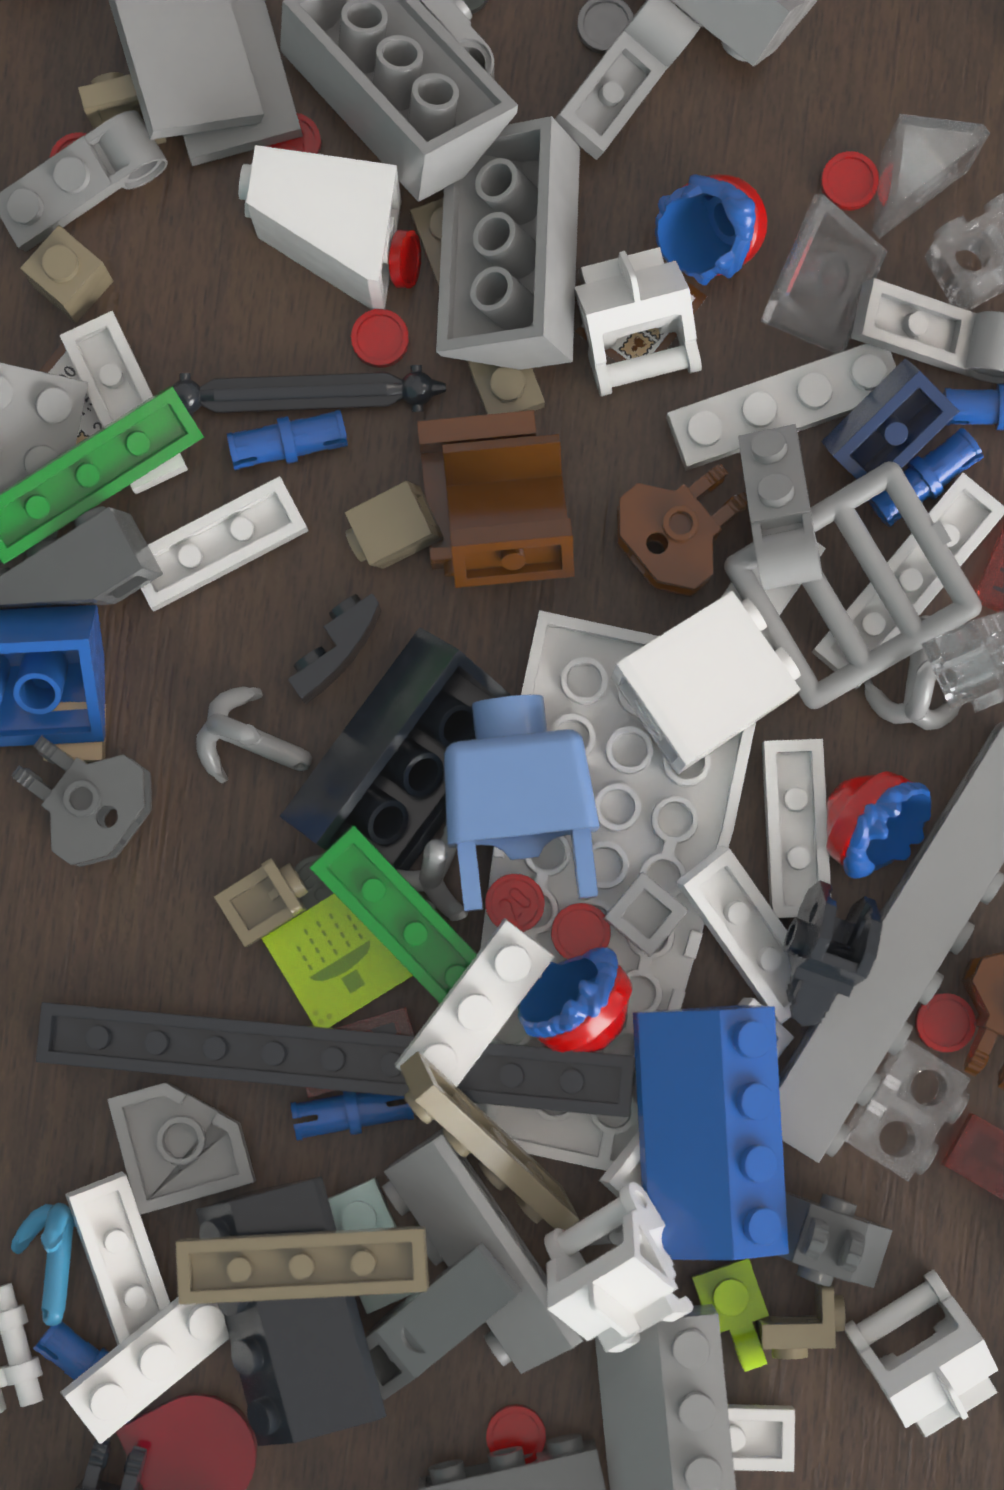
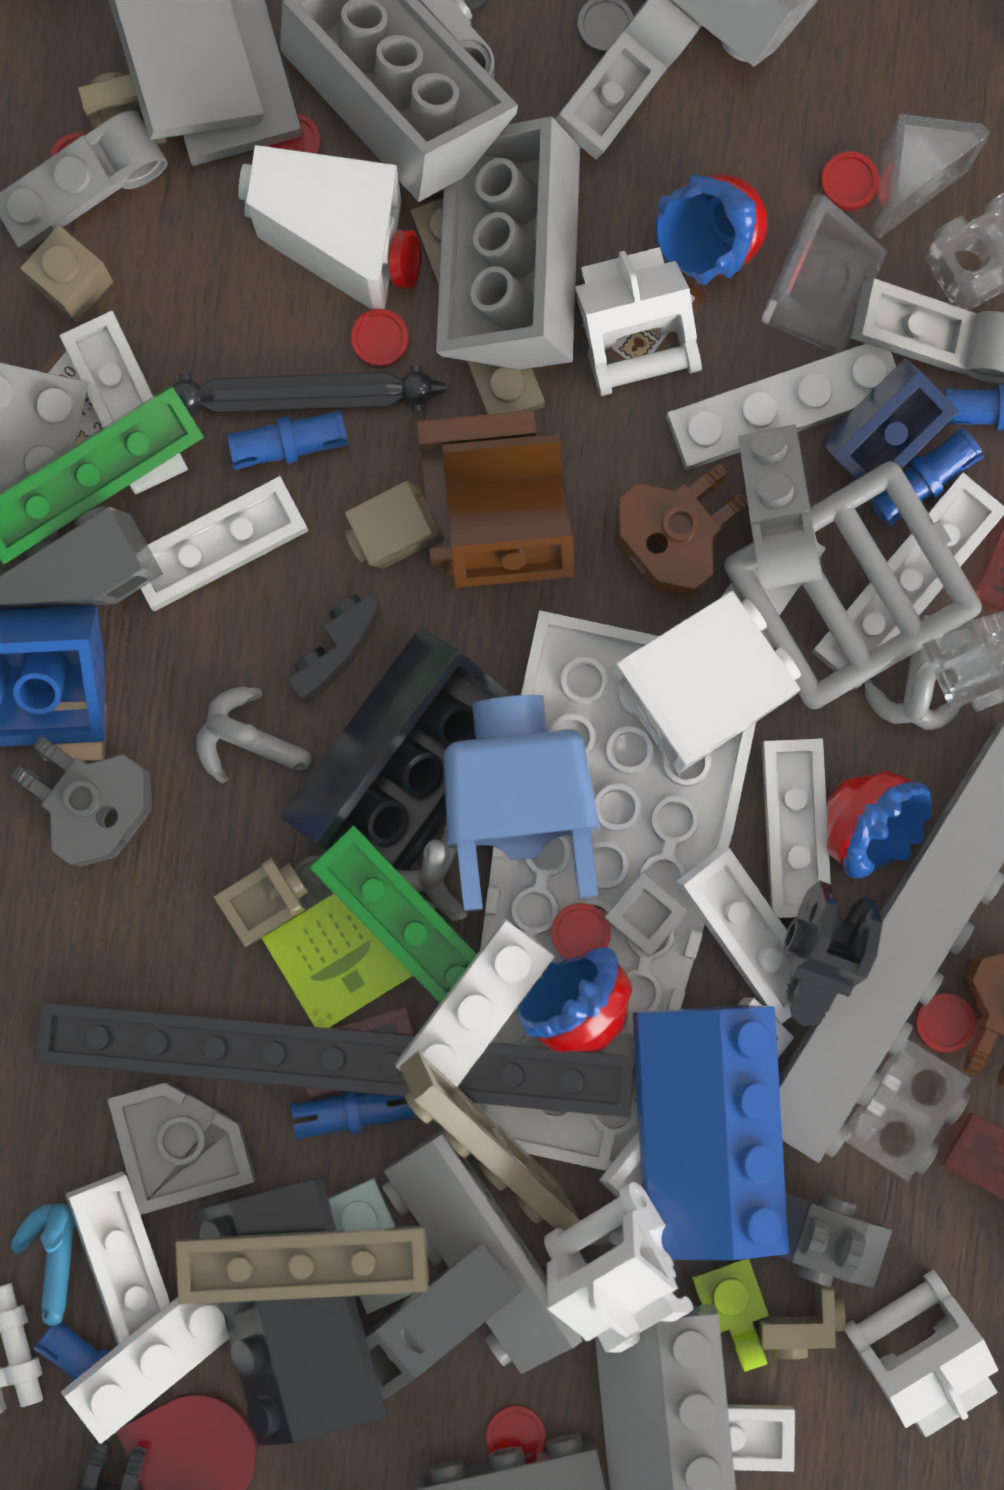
(515, 899): red piece -> none

